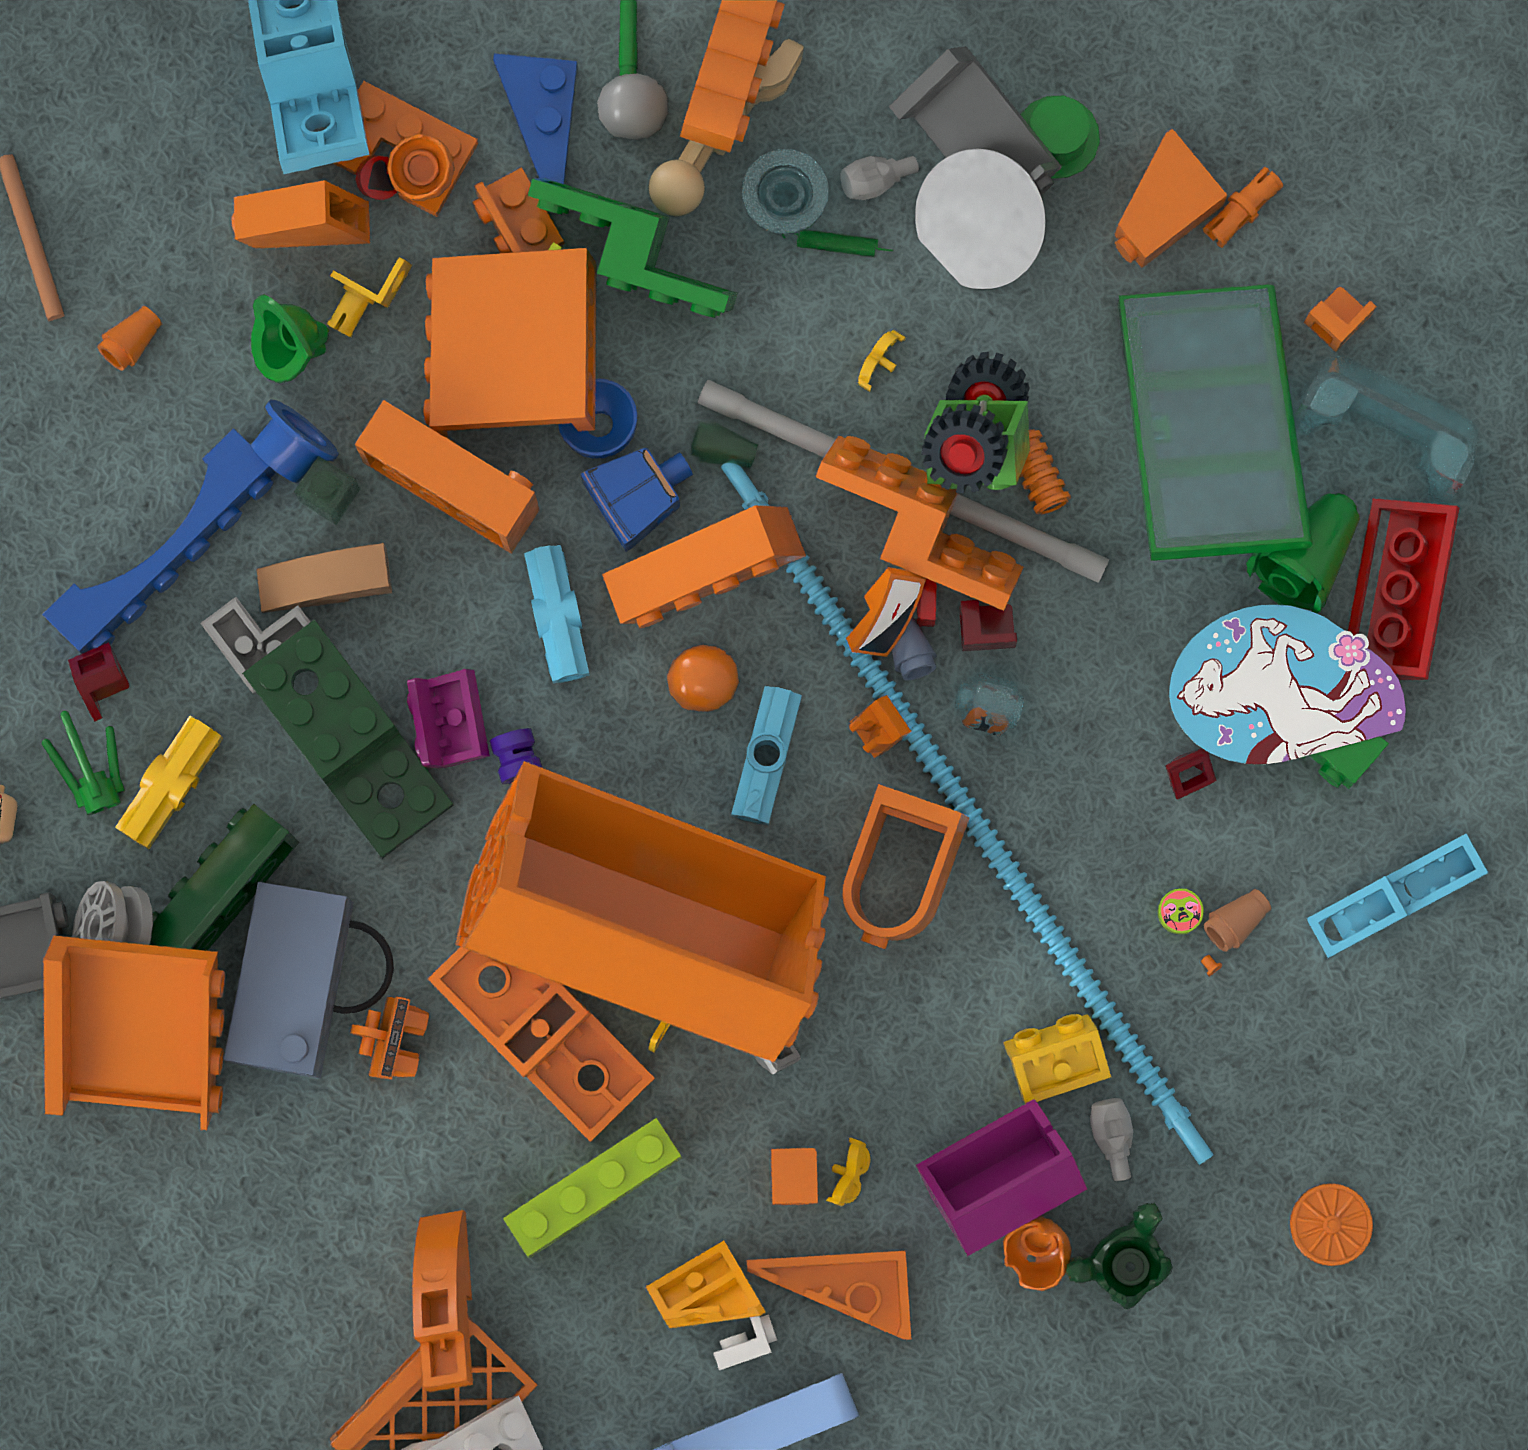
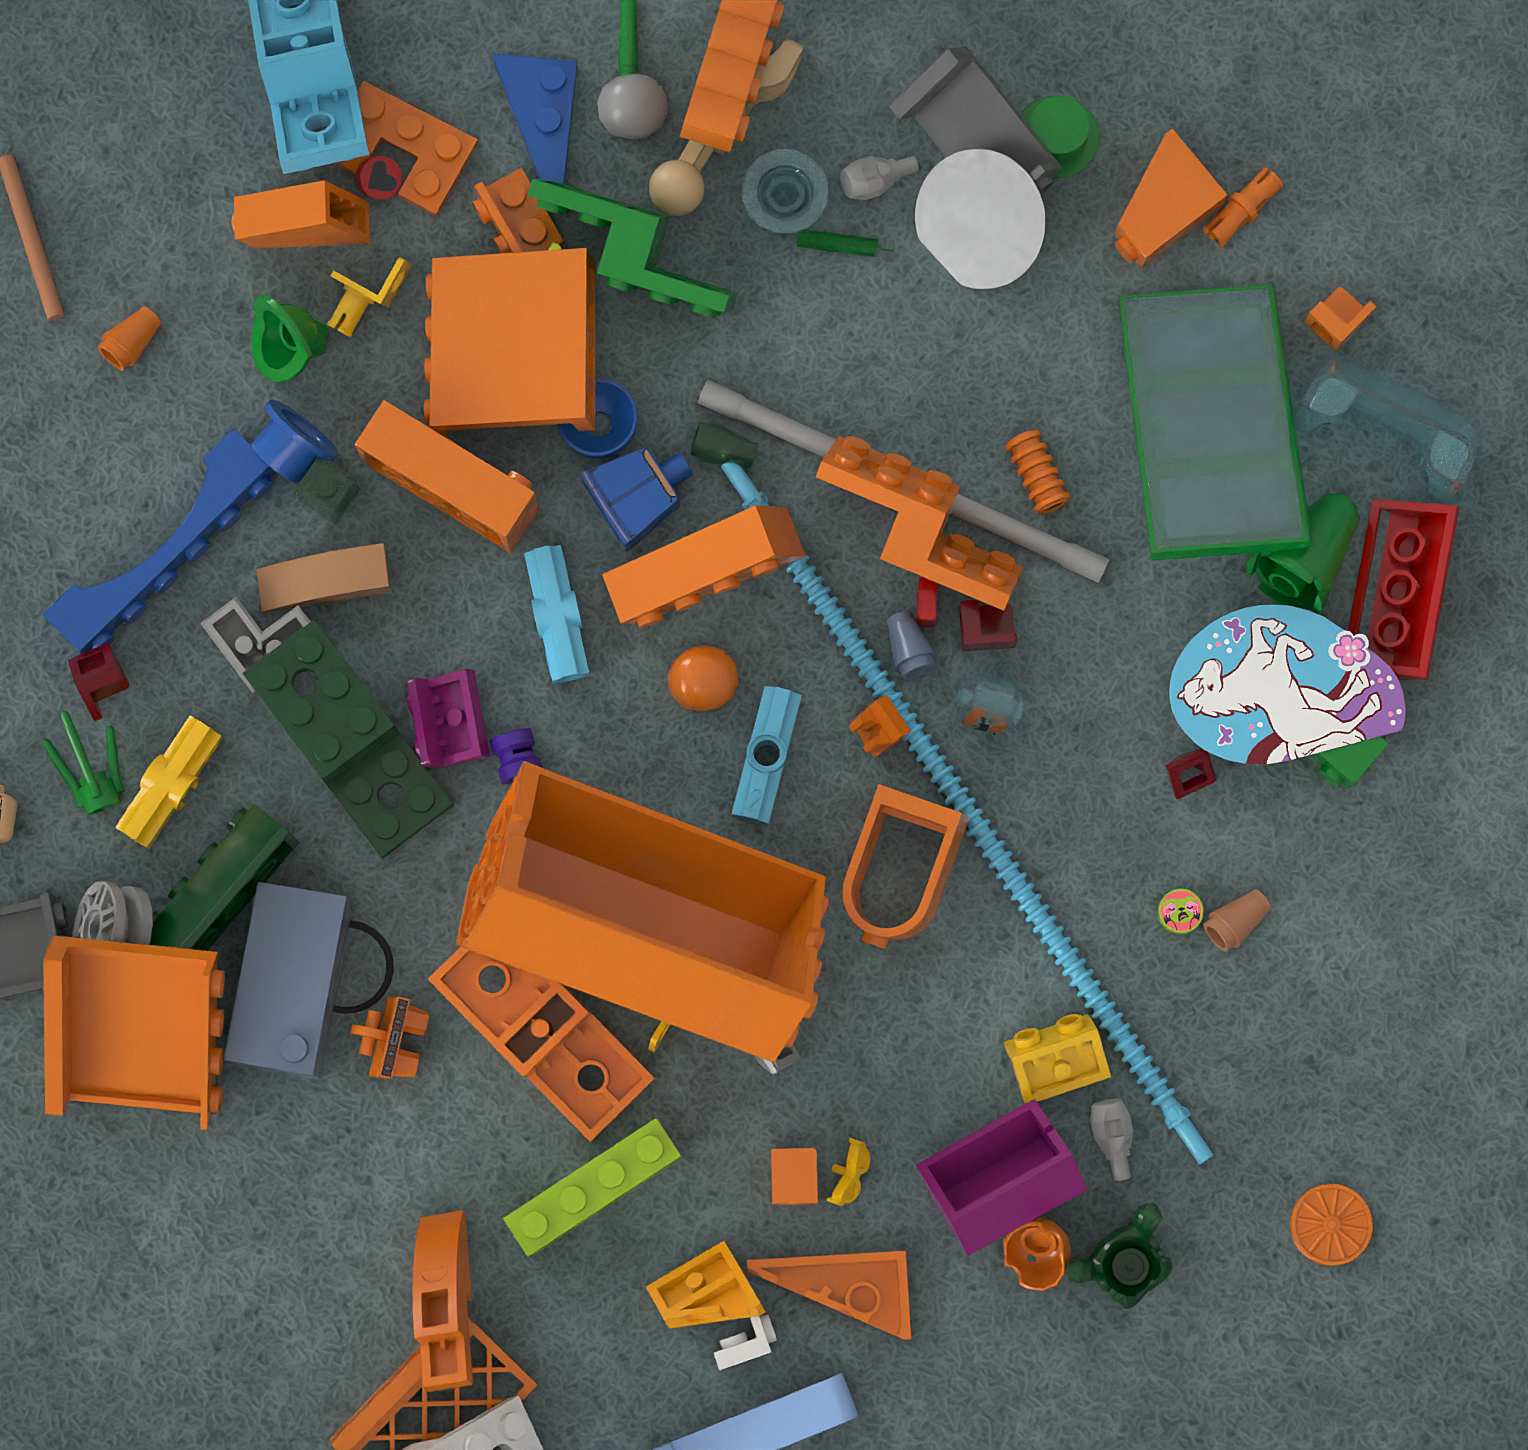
(420, 167): orange hair -> none
(876, 357): yellow piece -> none
(891, 609): slope -> none
(980, 427): brick -> none
(1211, 965): orange piece -> none
(1387, 899): medium azure slope -> none

